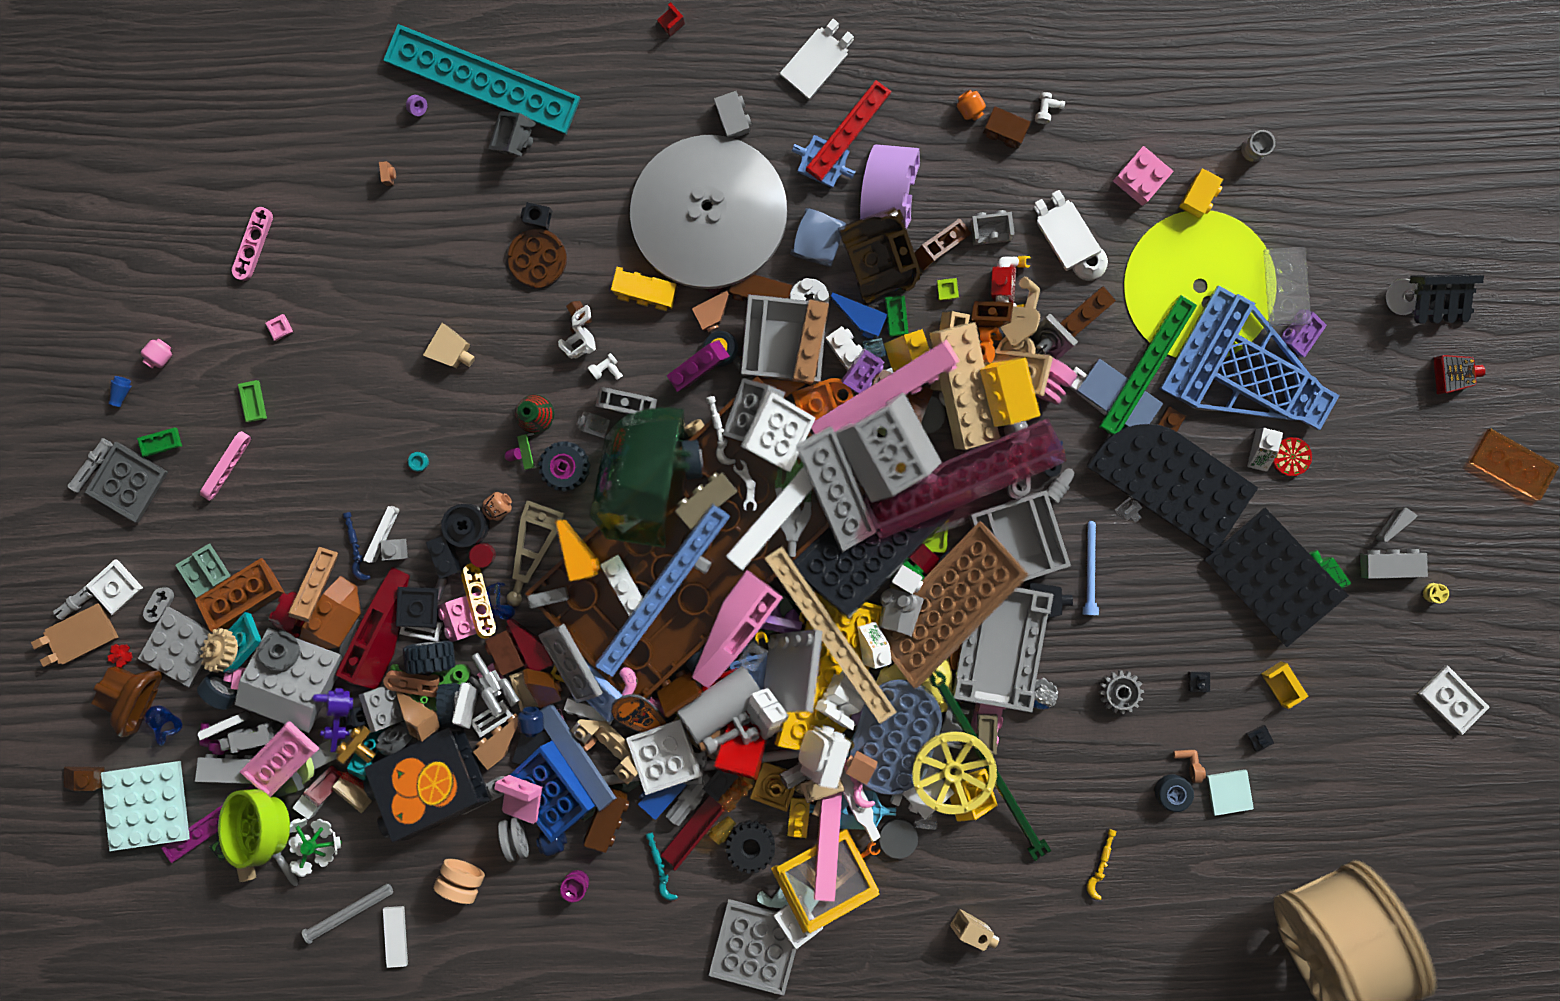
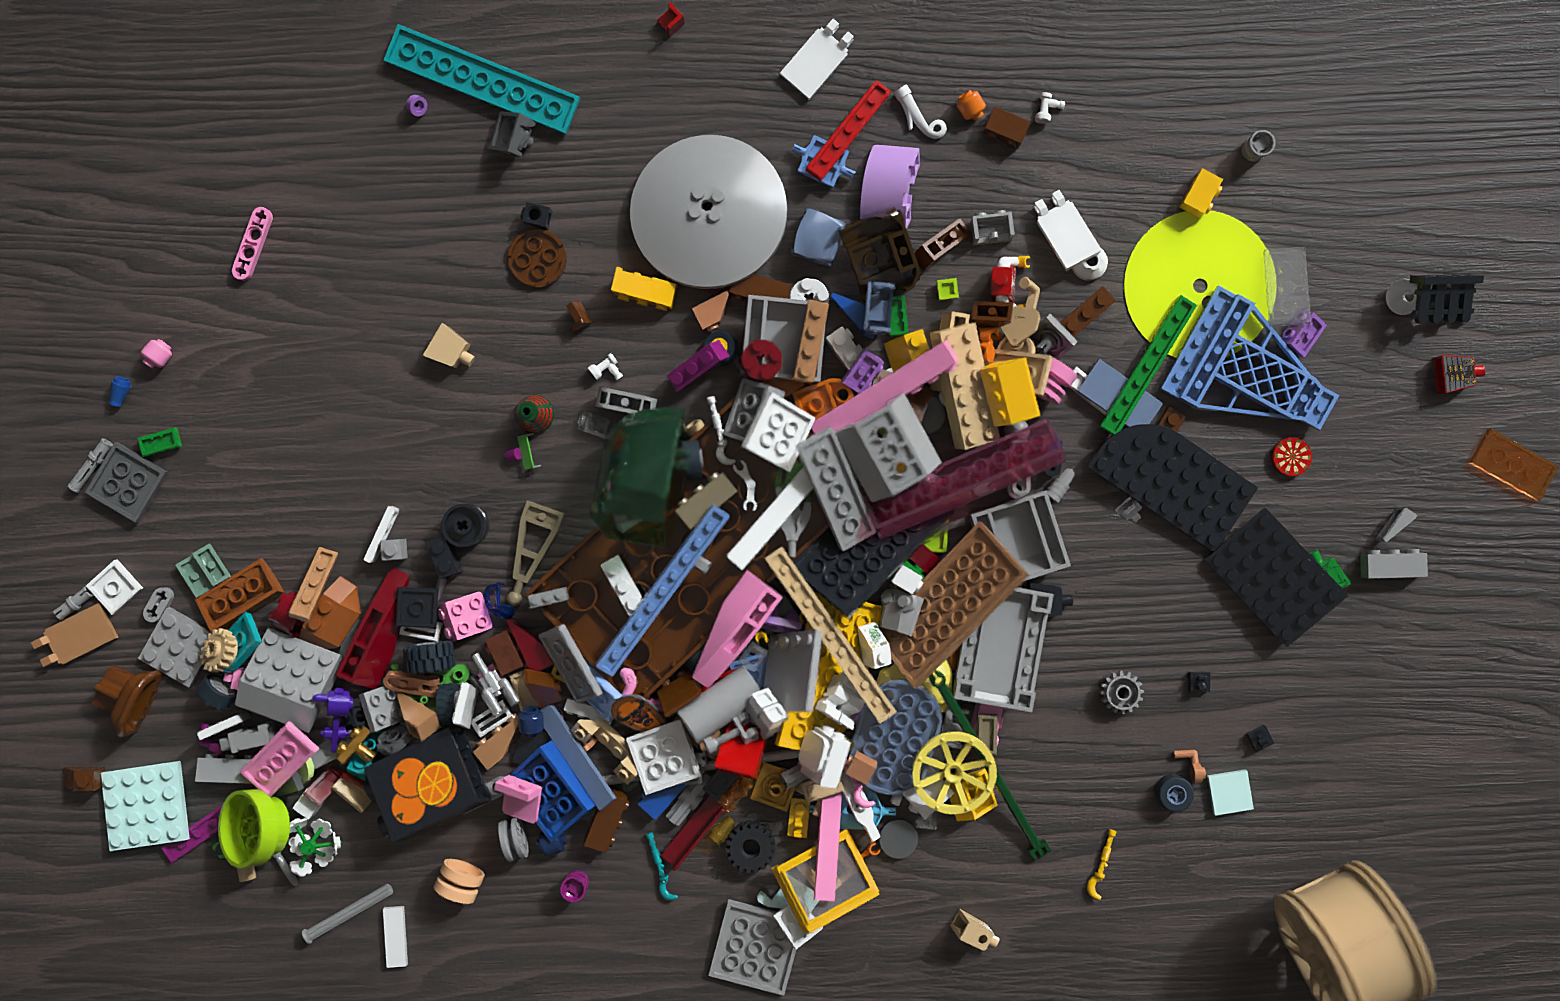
(120, 655): red plant -> none
(156, 717): clear blue piece -> none
(225, 465): bright pink beam -> none
(252, 401): bright green tile -> none
(279, 327): bright pink tile -> none
(286, 659): dark grey tile -> none
(353, 540): dark blue piece -> none
(387, 173): nougat plate -> none
(418, 461): teal tile -> none
(481, 600): yellow beam -> none
(482, 555): dark red piece -> none
(497, 506): nougat head -> none
(564, 466): black wheel -> none
(578, 556): light orange slope -> none
(581, 333): white piece -> none
(732, 115): light grey brick -> none
(760, 349): none -> dark red brick
(875, 347): clear light blue tile -> none
(878, 308): none -> sand blue piece
(913, 114): none -> white plant
(1045, 694): light grey piece -> none
(1091, 607): light blue piece -> none
(1143, 176): bright pink piece -> none
(1264, 448): white slope -> none
(1284, 685): yellow panel -> none
(1440, 595): light yellow wheel -> none
(1453, 700): white tile -> none

